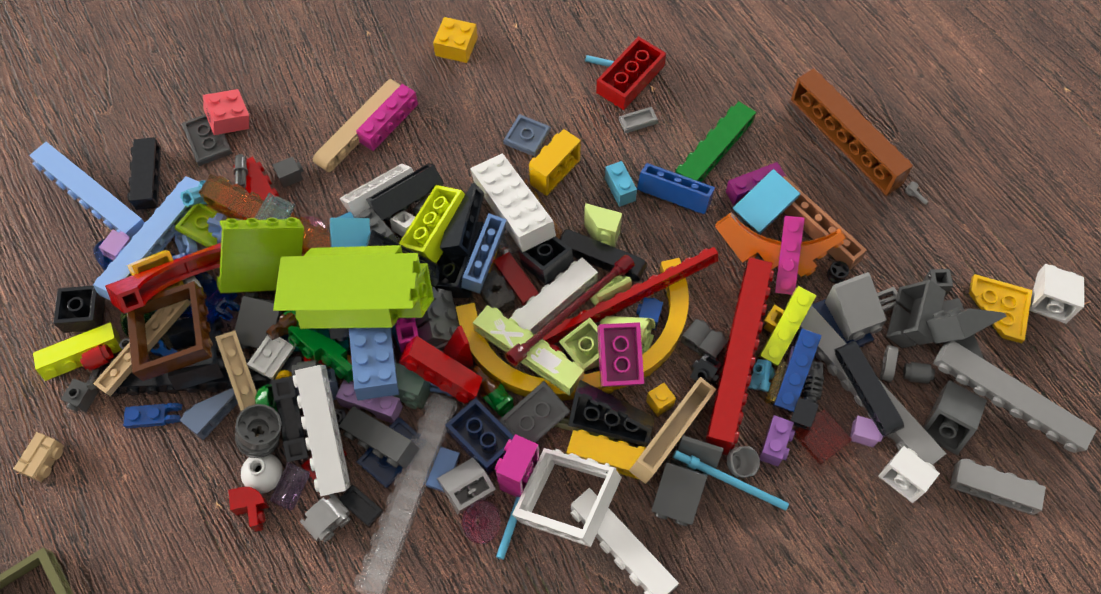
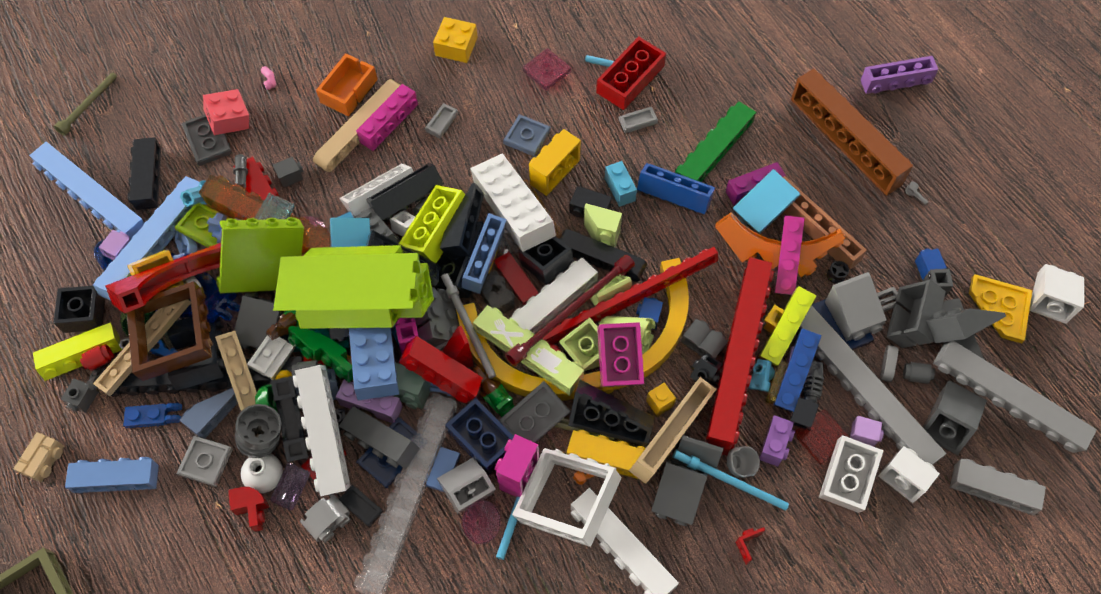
(63, 127): none -> olive piece
(112, 475): none -> medium blue brick
(204, 461): none -> light grey plate
(270, 83): none -> bright pink arm
(347, 84): none -> orange piece
(441, 120): none -> light grey tile
(453, 293): none -> light grey bar
(546, 69): none -> clear pink plate
(581, 477): none -> orange hand
(585, 196): none -> black brick
(747, 535): none -> red bracket
(851, 474): none -> white brick
(869, 388): black beam -> none
(899, 74): none -> medium lavender brick
(928, 260): none -> blue brick

